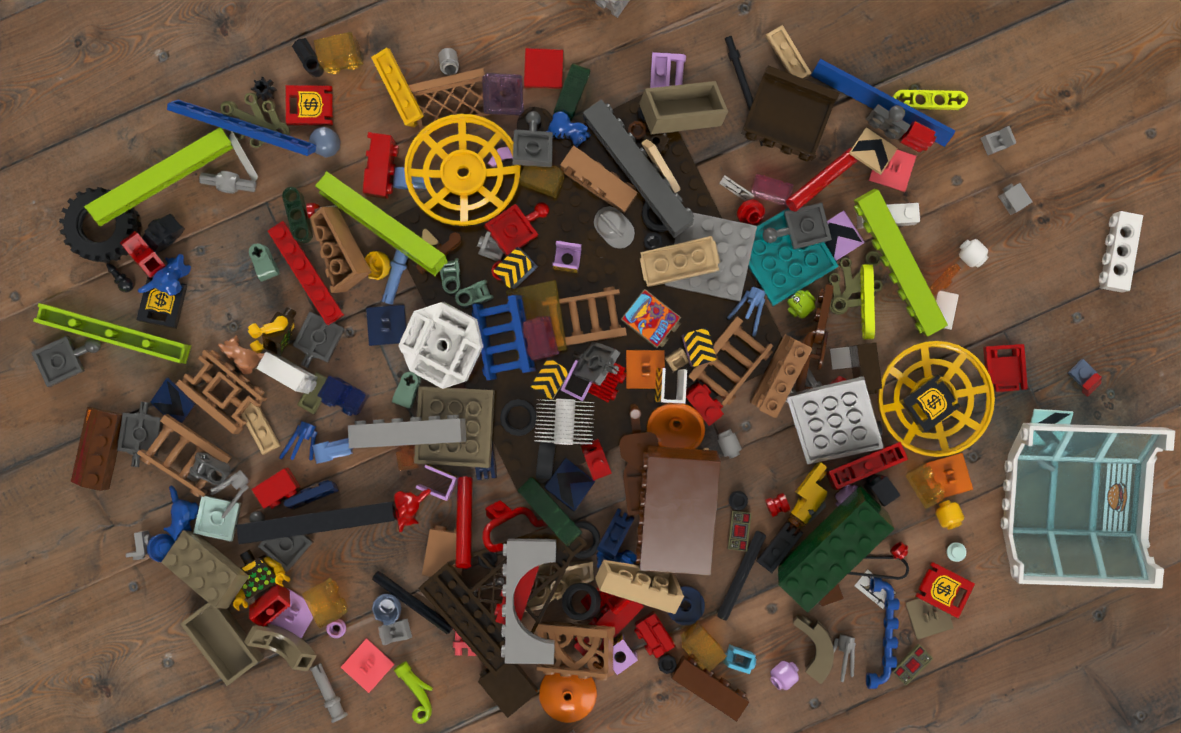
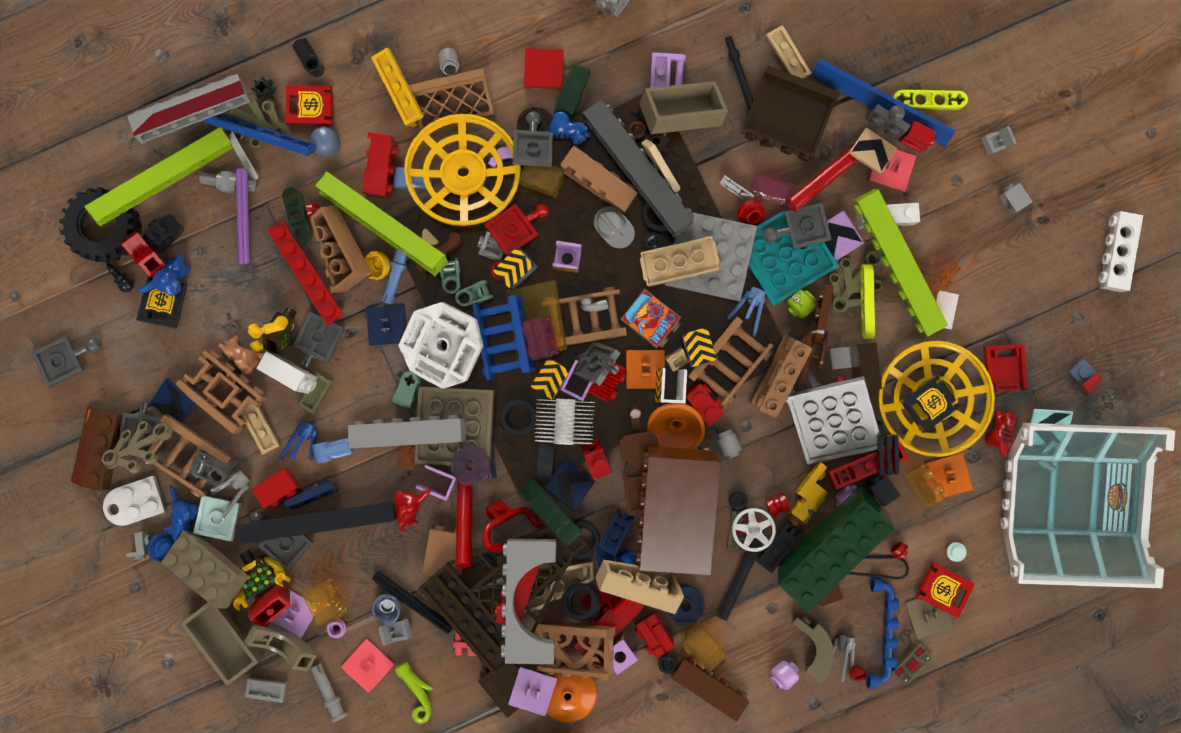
(112, 333): lime tile -> none
(115, 457): none -> dark tan plant
(135, 502): none -> white plate
(188, 108): none -> brick
(242, 215): none -> medium lavender axle
(264, 265): sand green piece -> none
(265, 689): none -> light grey plate
(338, 52): clear yellow brick -> none
(341, 393): clear blue brick -> none
(481, 468): none -> clear purple plate
(511, 86): clear purple brick -> none
(532, 691): none -> lavender piece
(593, 307): none -> light grey arm
(740, 659): medium azure window -> none
(753, 529): none -> white wheel
(859, 671): none -> red hinge
(864, 586): white sticker -> none
(895, 448): none -> black tile
(949, 515): yellow head -> none
(973, 253): white head -> none
(1003, 431): none -> red animal

